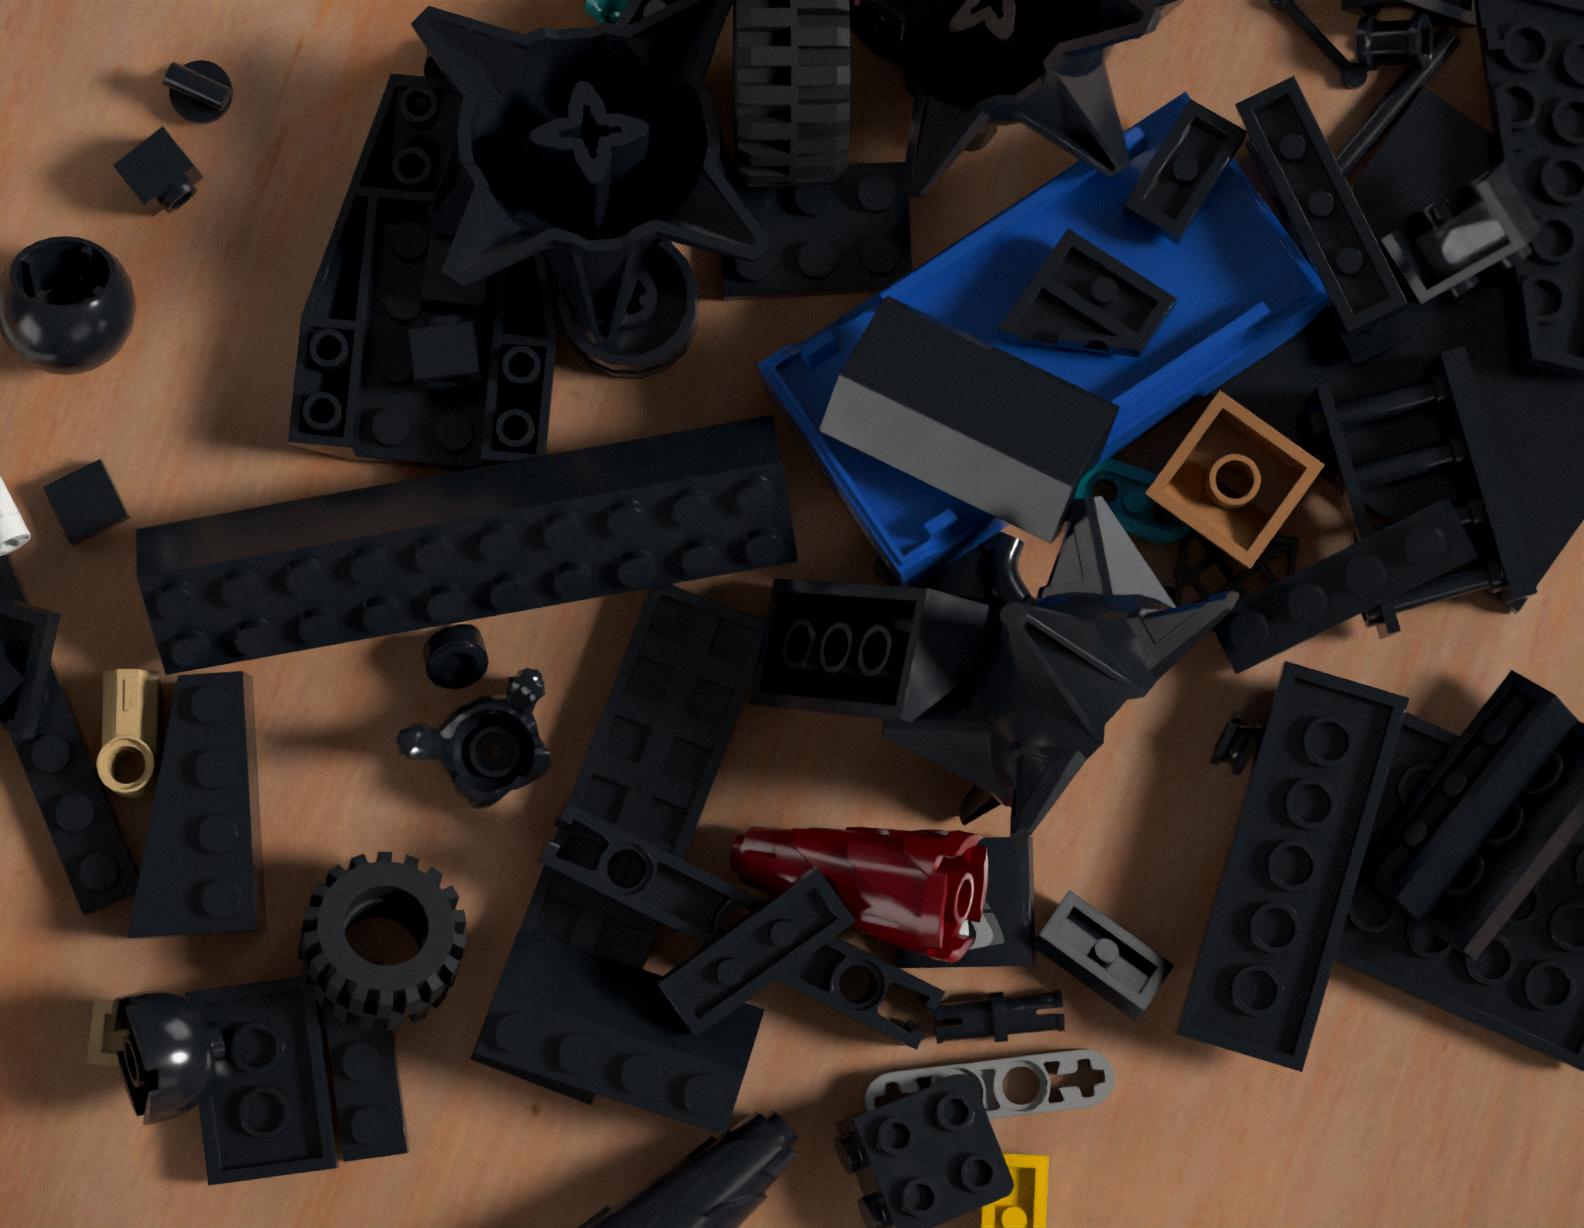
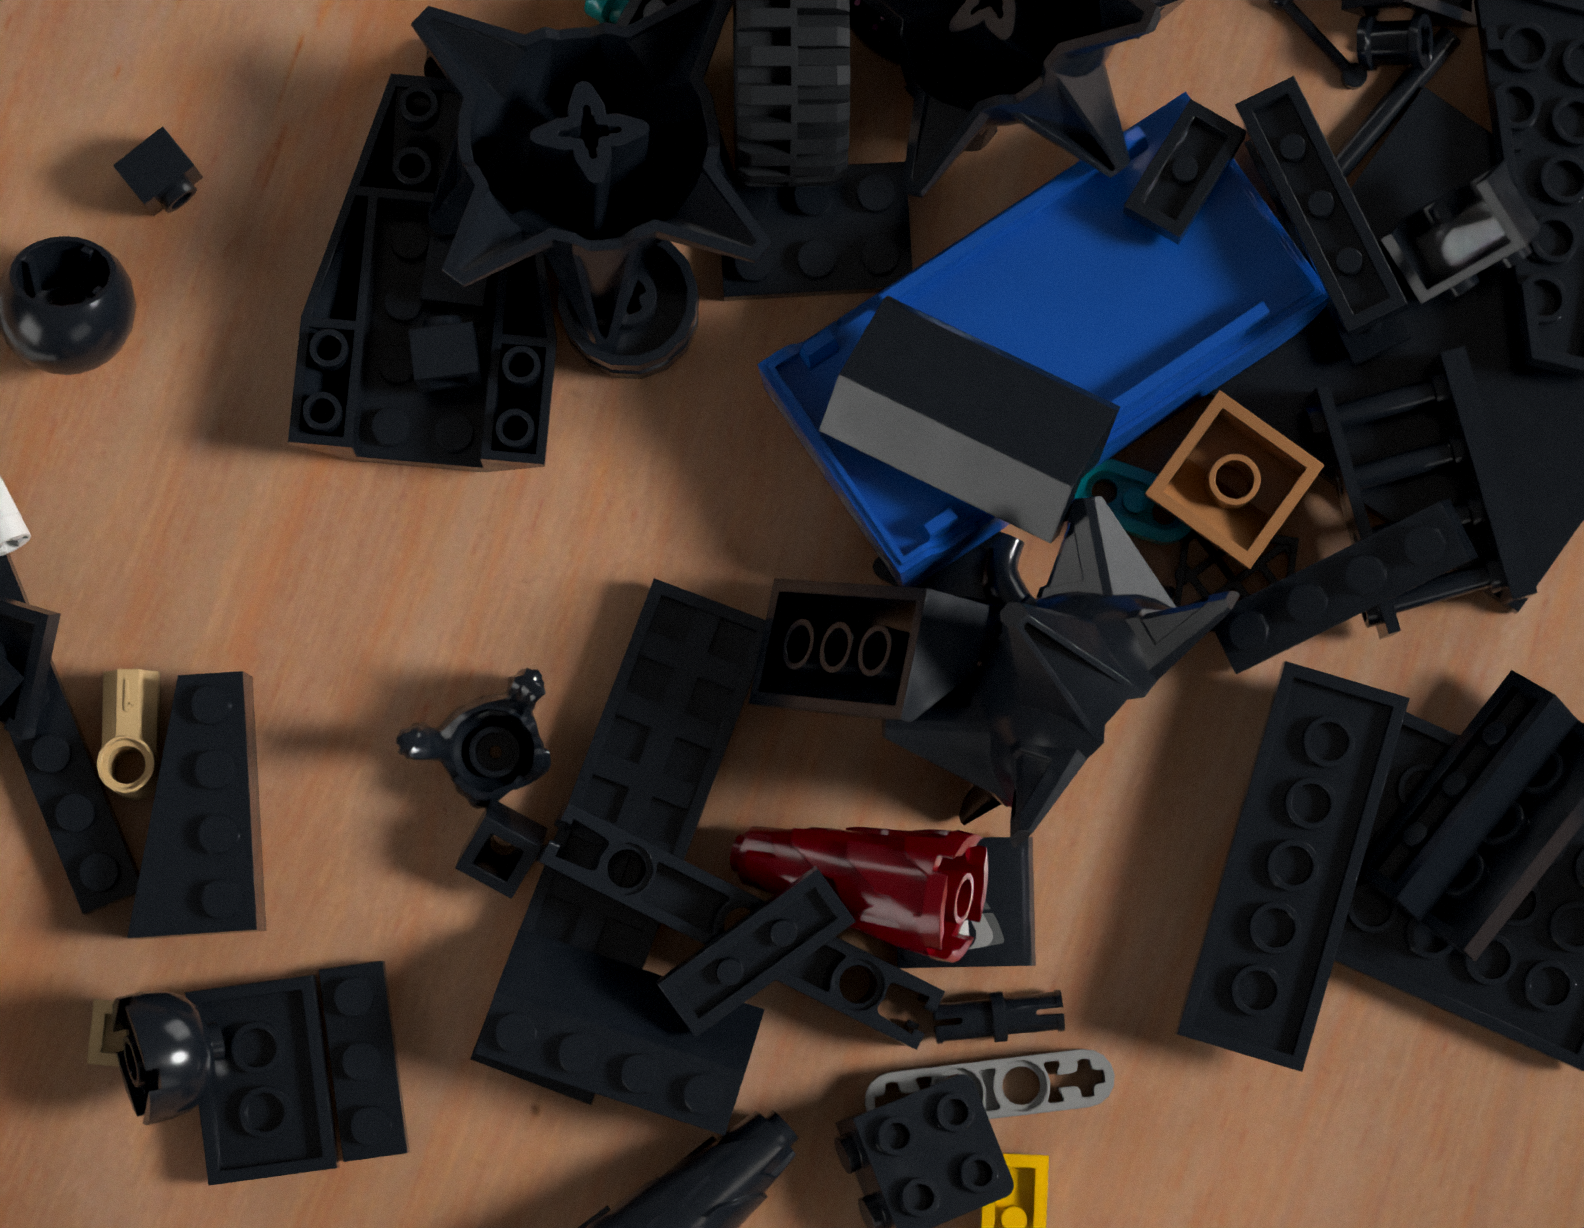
(86, 502): black tile -> none
(199, 91): black plate -> none
(393, 893): black tyre -> none
(455, 656): black tile -> none
(466, 545): black brick -> none
(496, 864): none -> black plate
(1087, 303): black wing -> none
(1102, 955): black plate -> none
(1236, 743): black bush -> none

